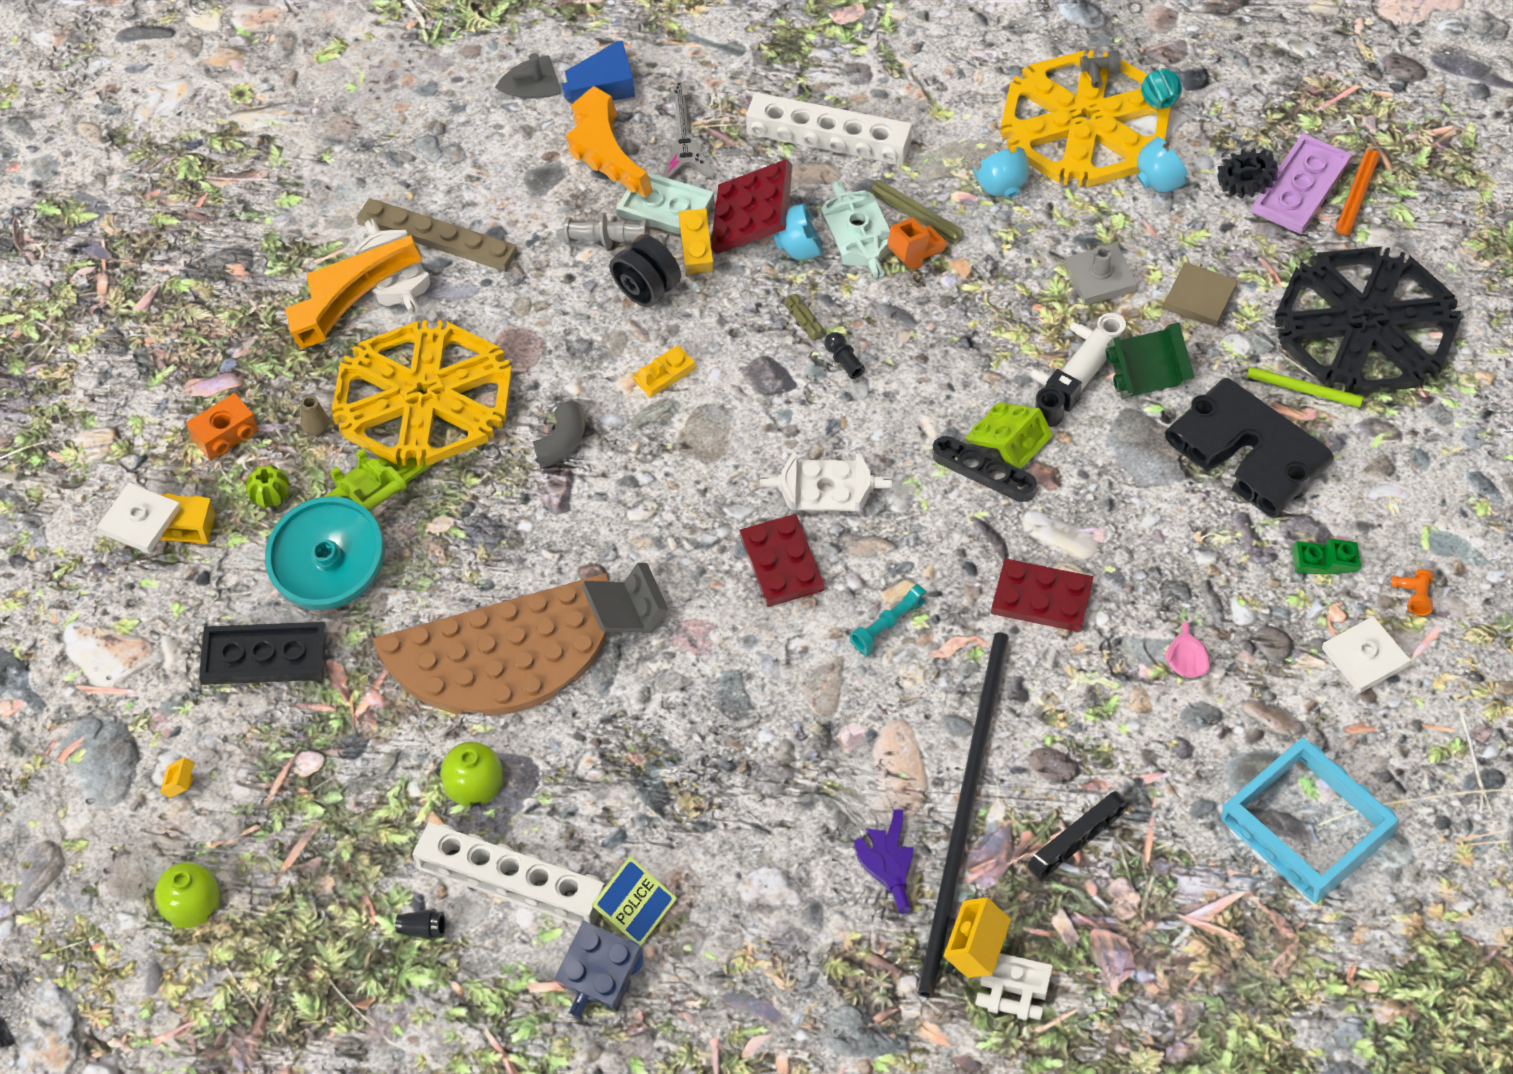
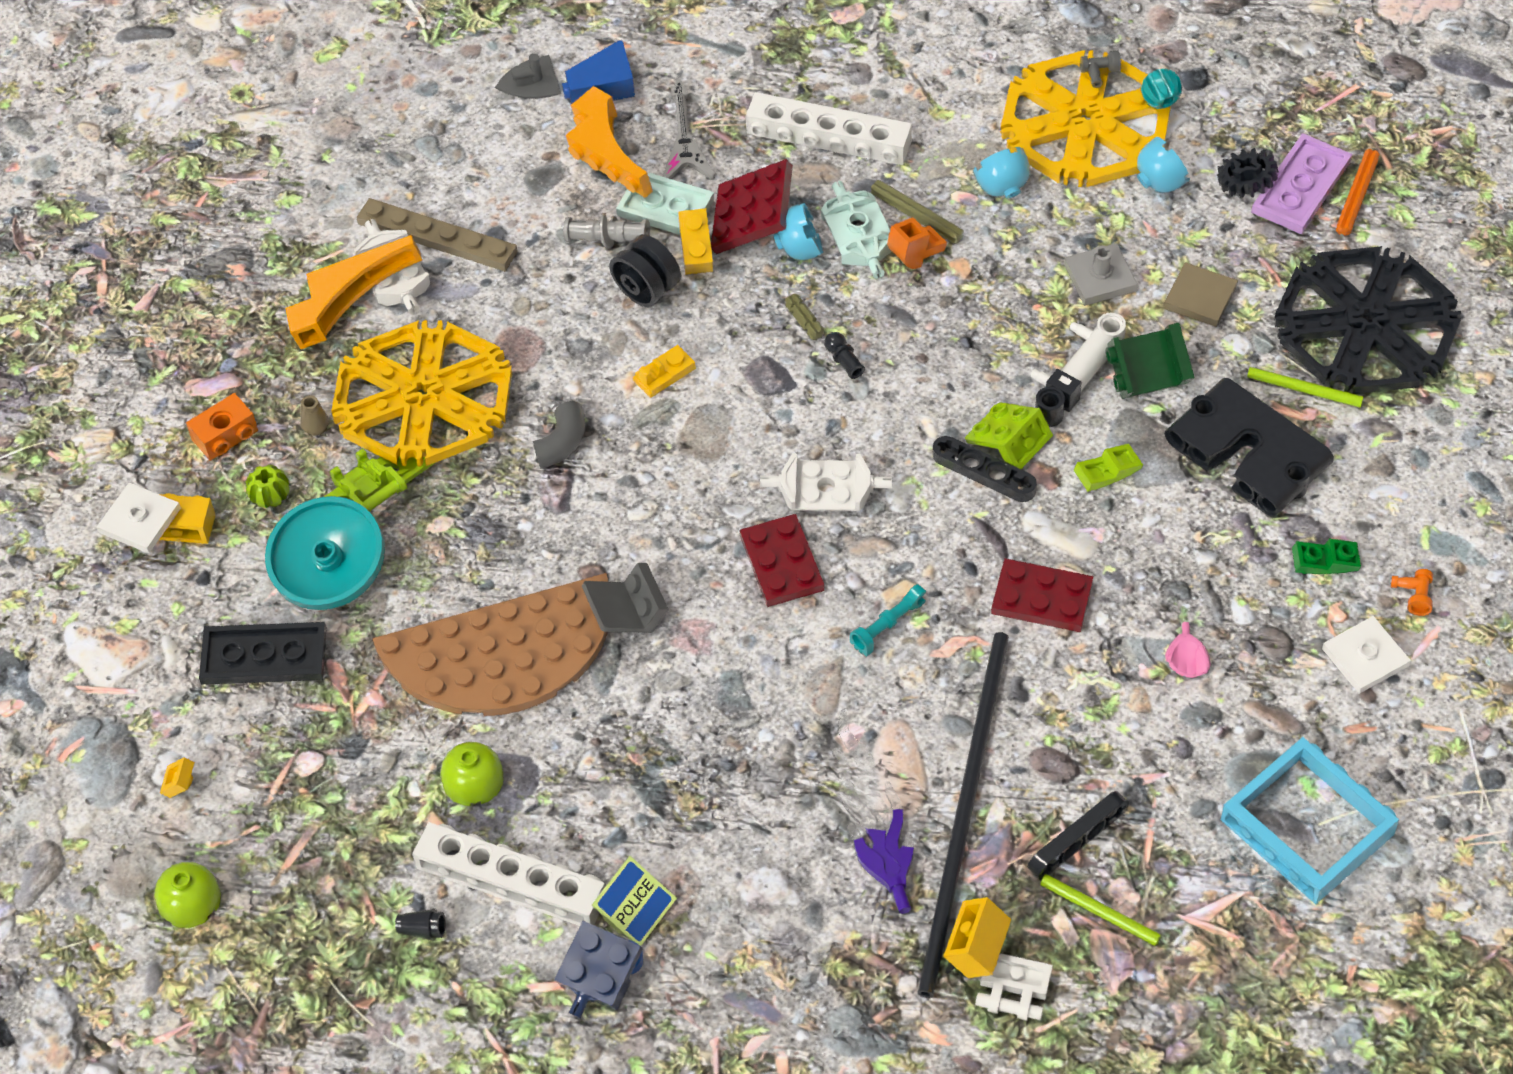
(1100, 910): none -> lime bar
(1111, 467): none -> lime slope

